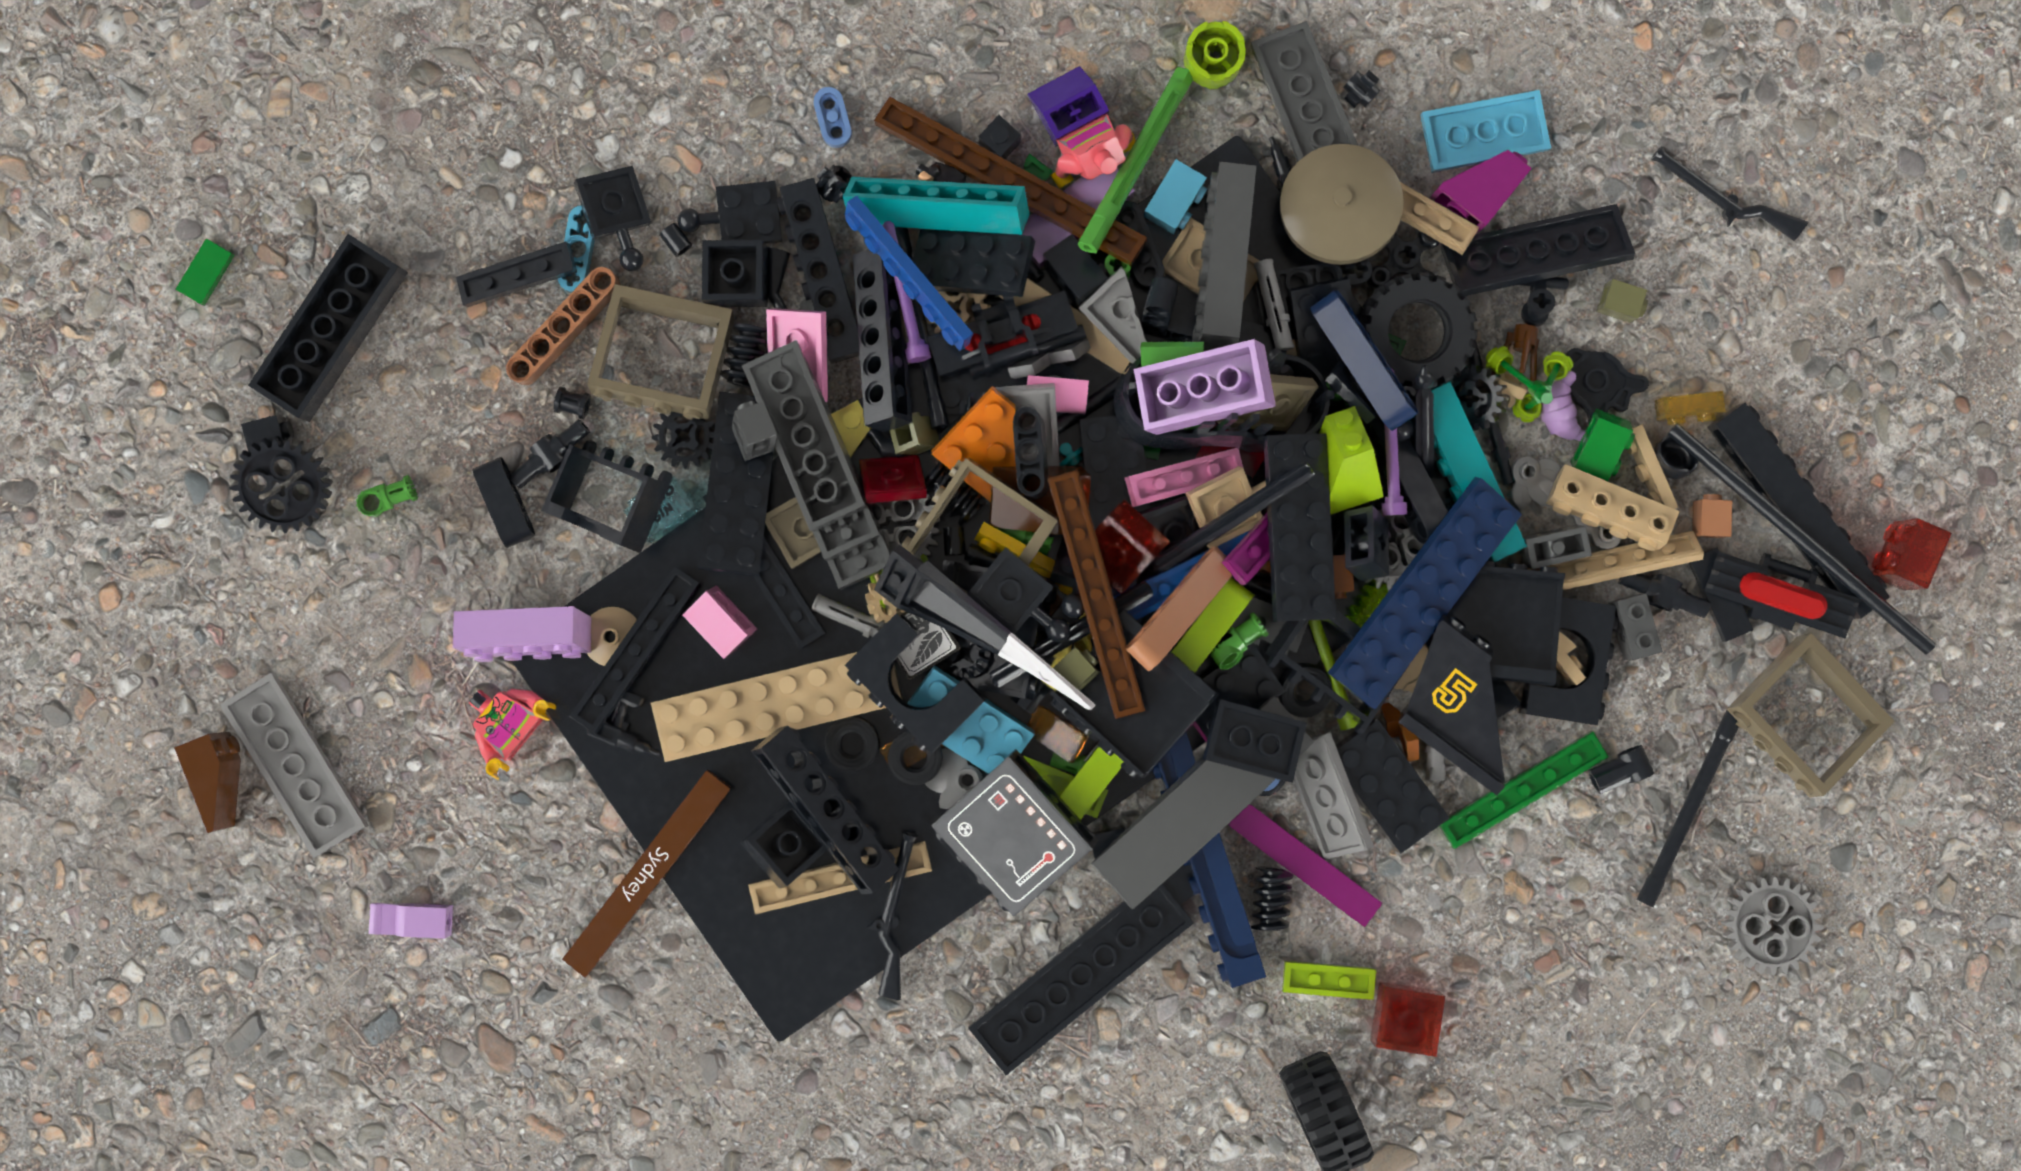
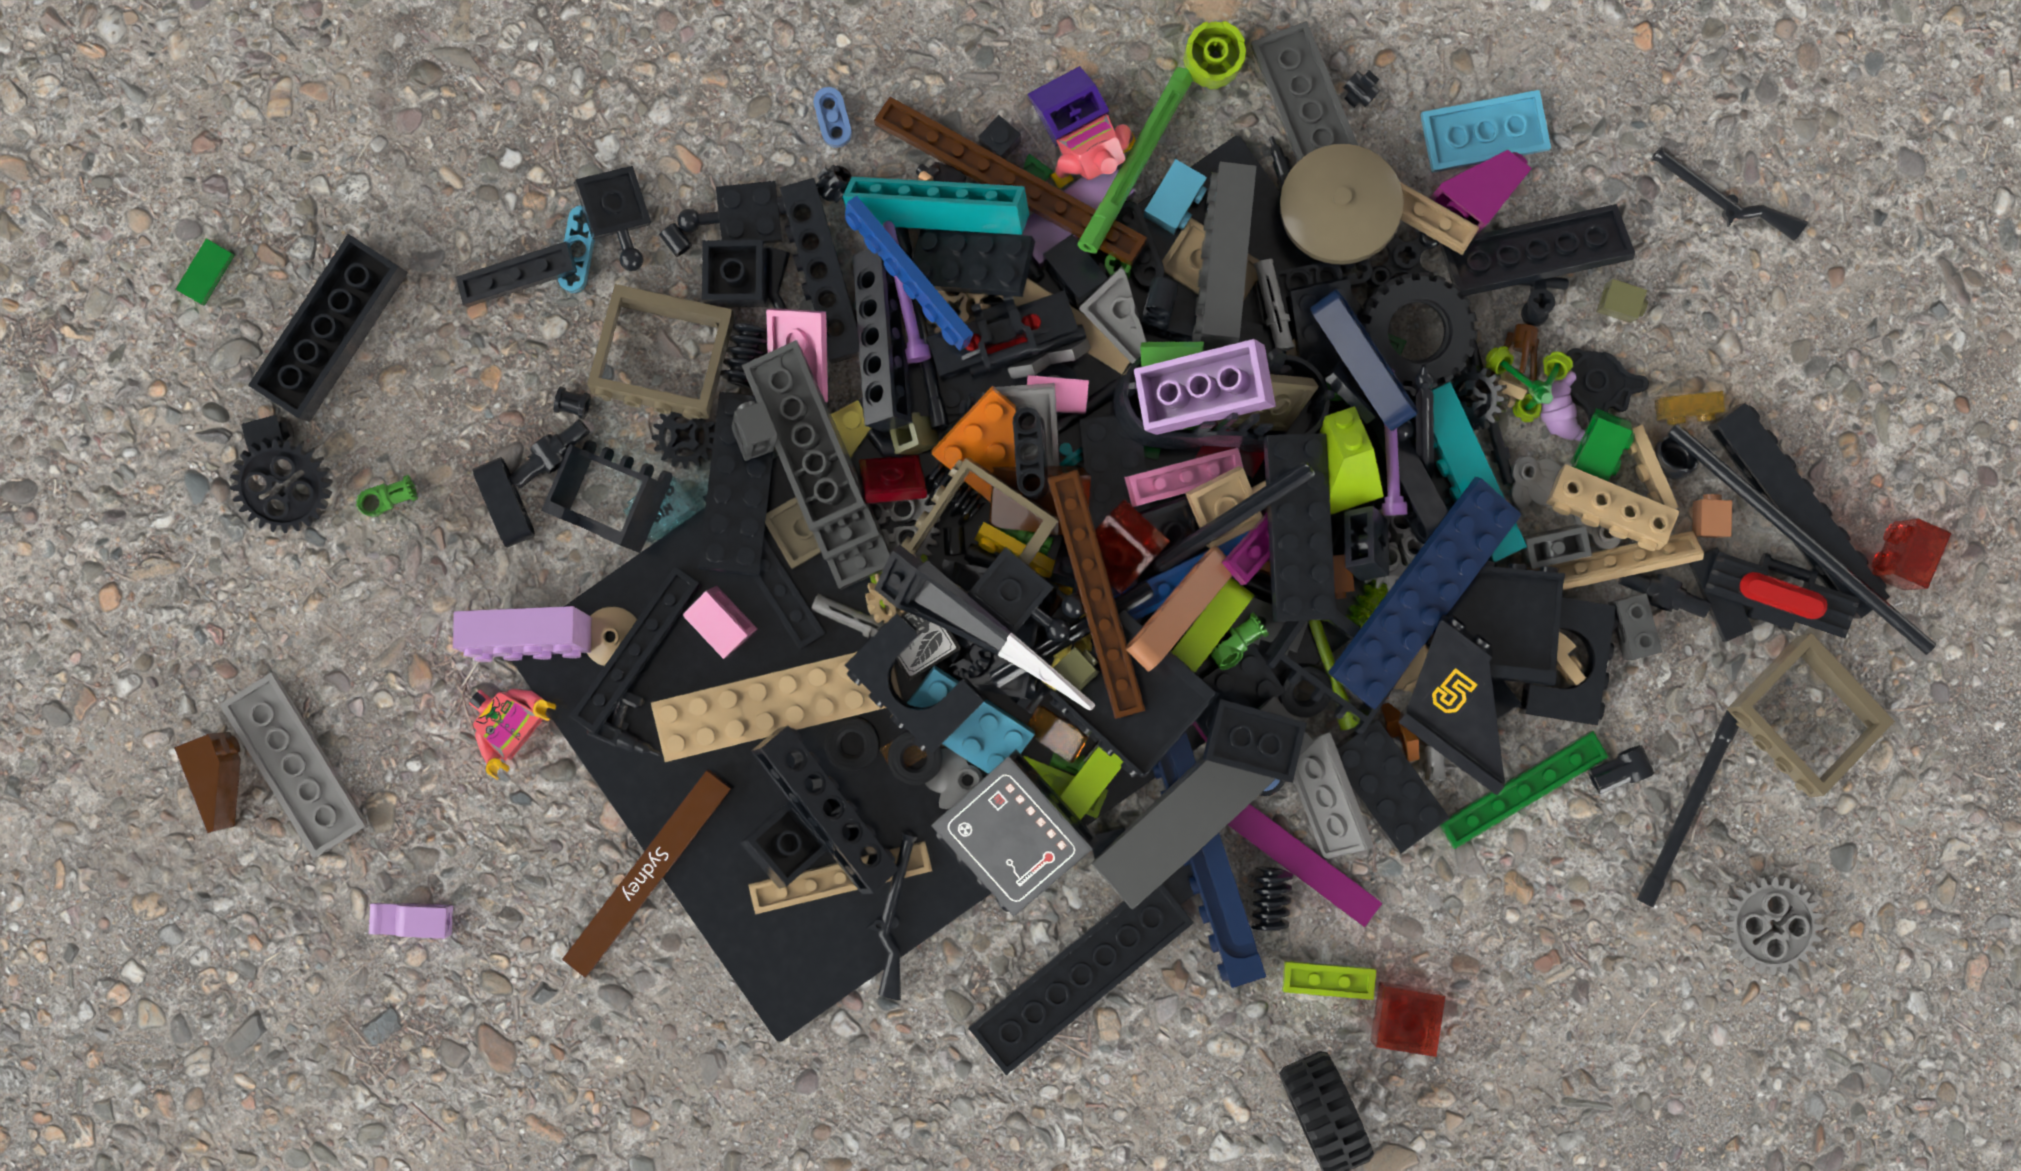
(548, 330): nougat beam -> none

